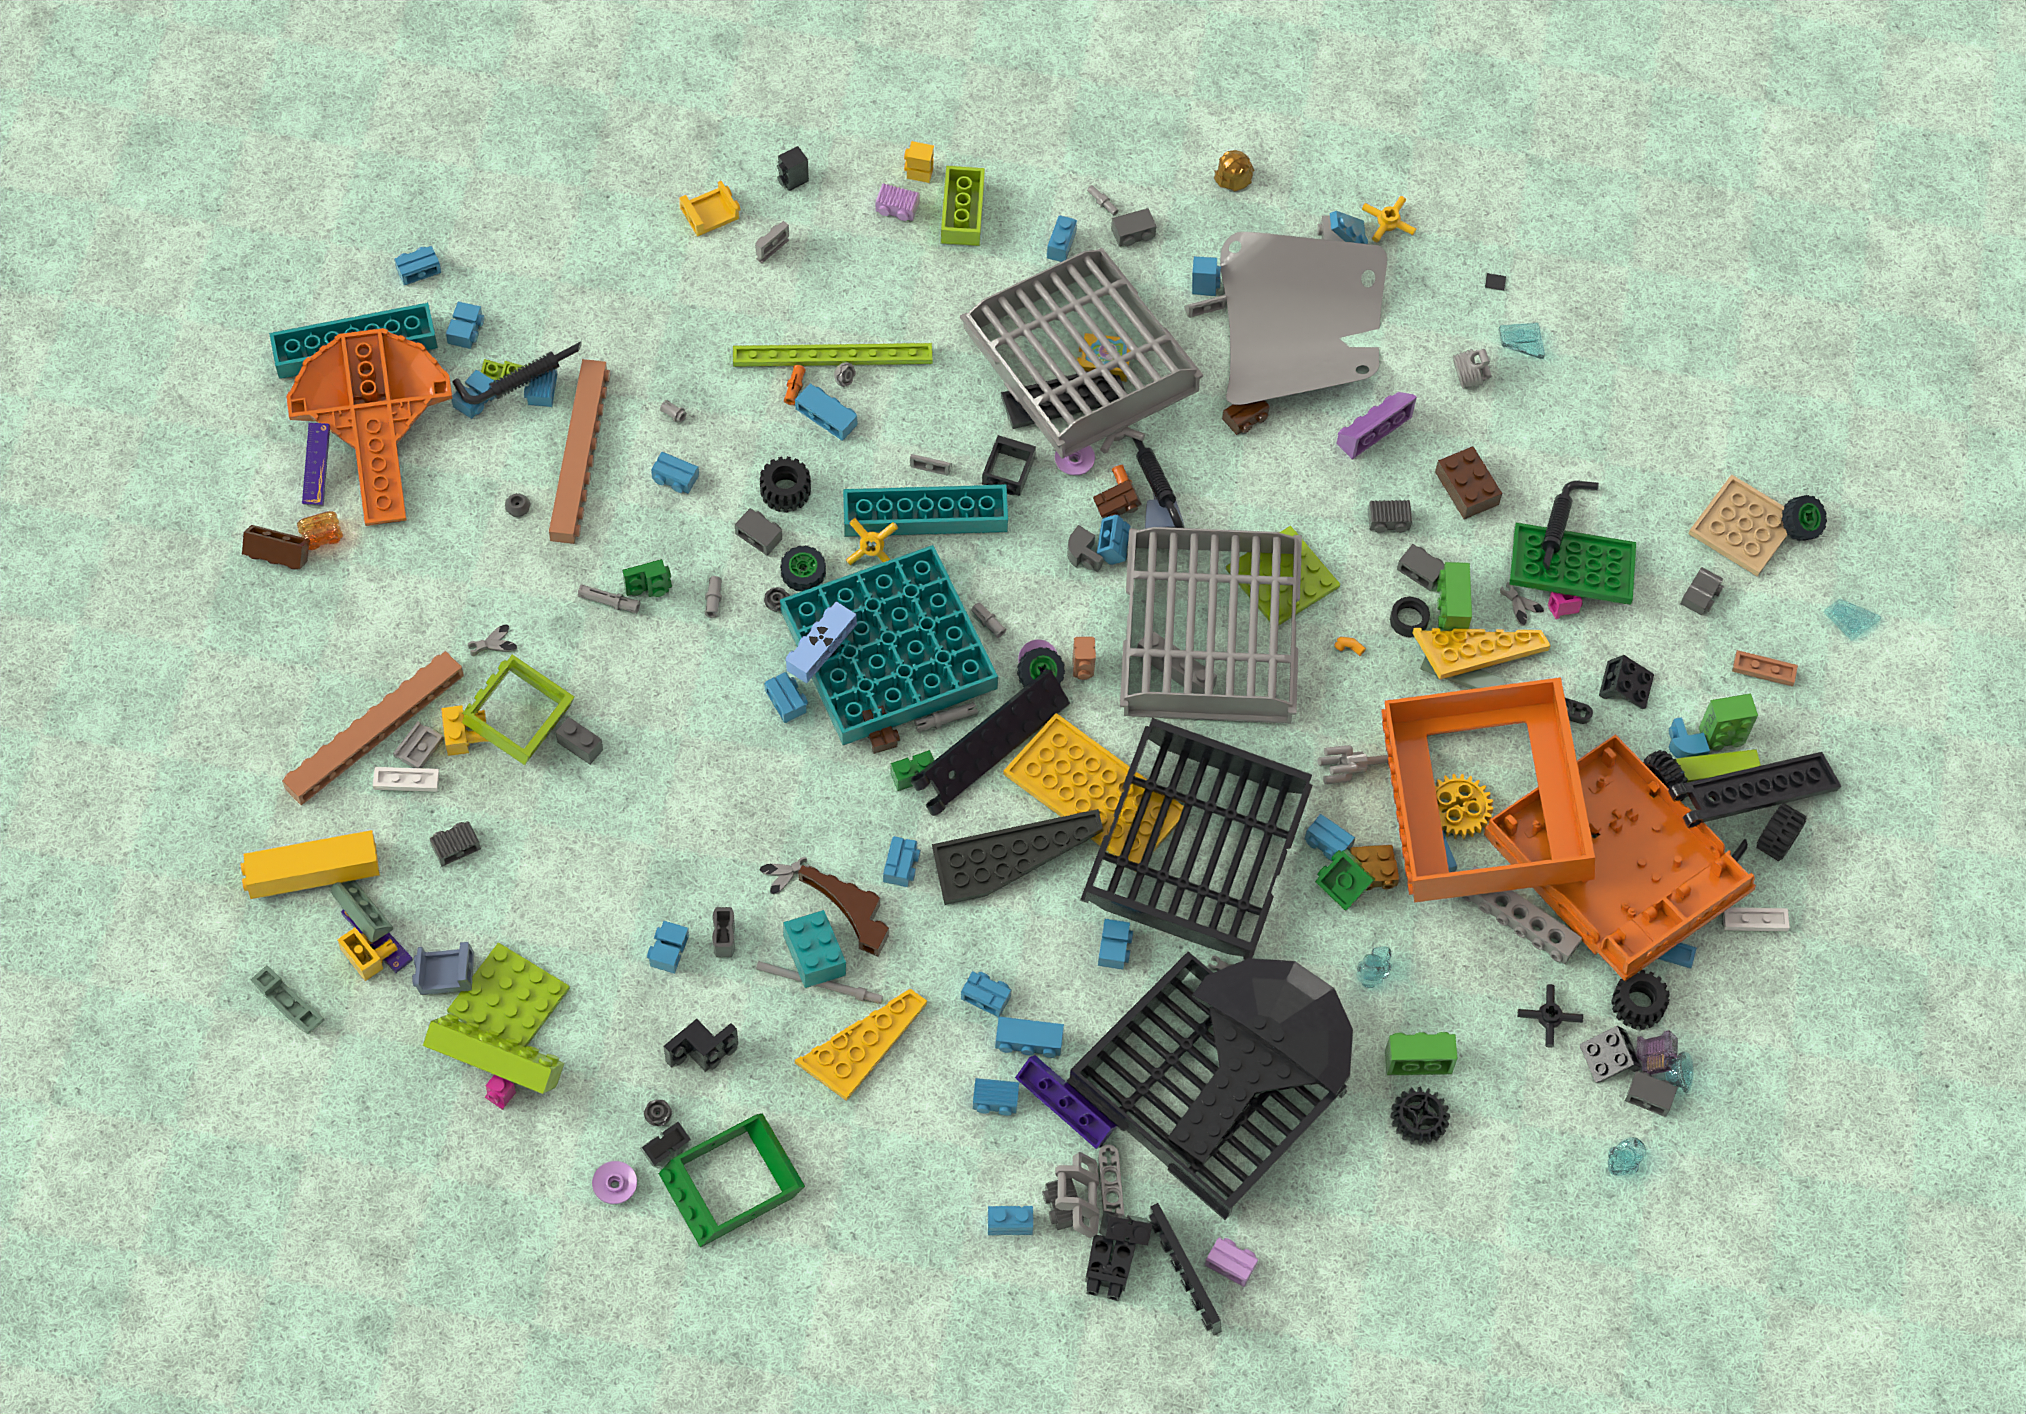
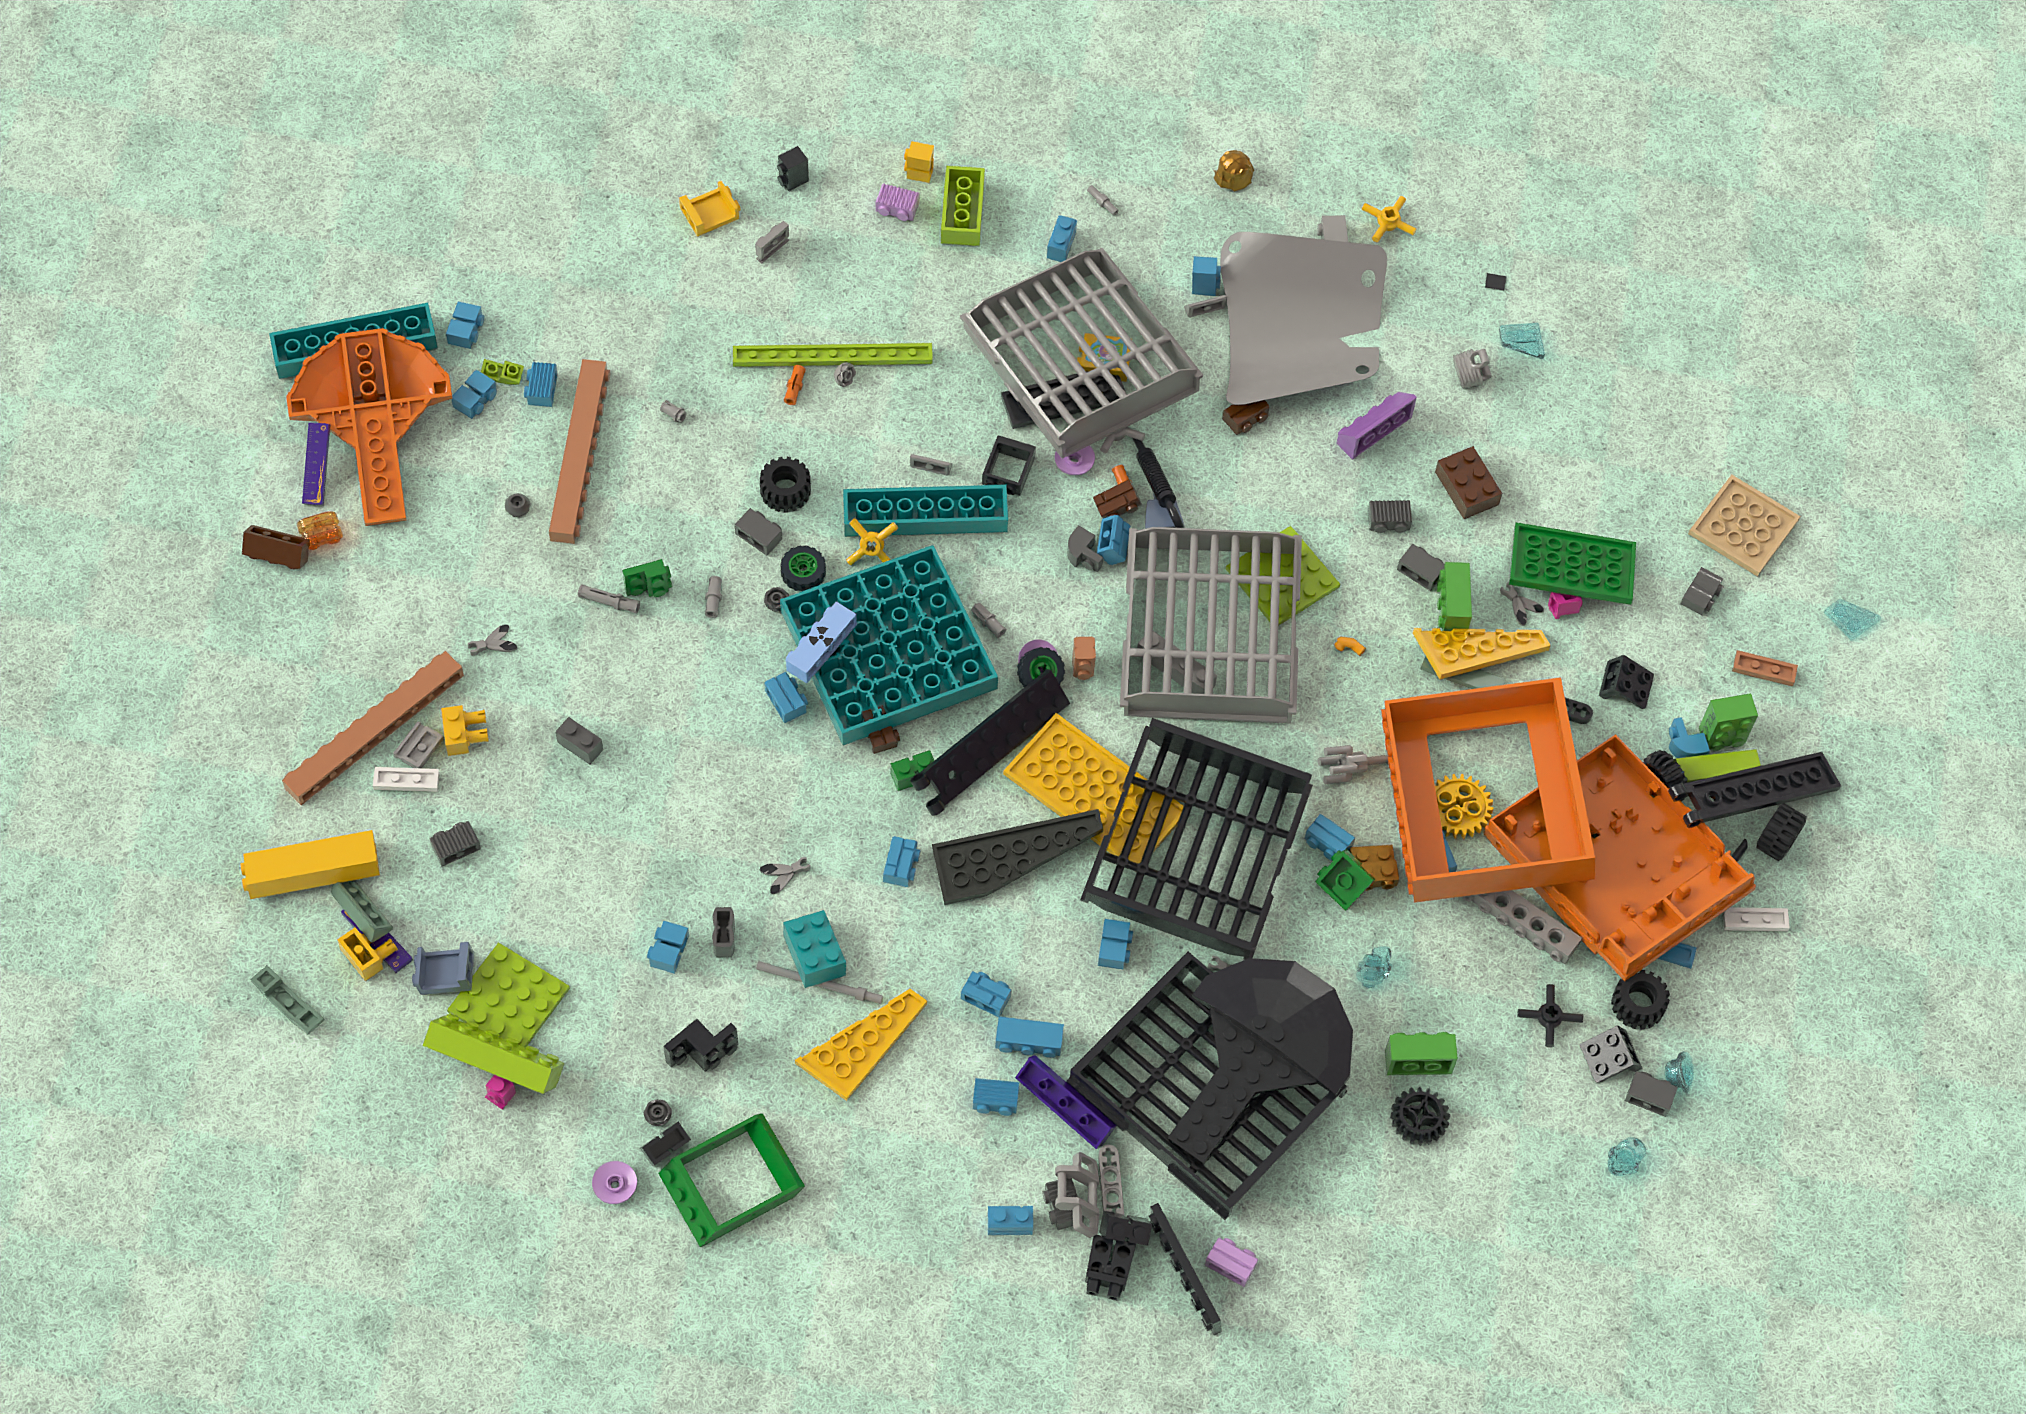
(417, 265): dark azure brick -> none
(523, 375): black piece -> none
(536, 680): lime window -> none
(674, 473): dark azure brick -> none
(826, 411): dark azure brick -> none
(855, 904): reddish brown arch -> none
(938, 719): light grey pin -> none
(1133, 227): dark grey brick -> none
(1348, 227): dark azure wing -> none
(1413, 603): black tyre -> none
(1559, 518): black piece -> none
(1657, 1052): piece -> none
(1804, 518): black wheel -> none

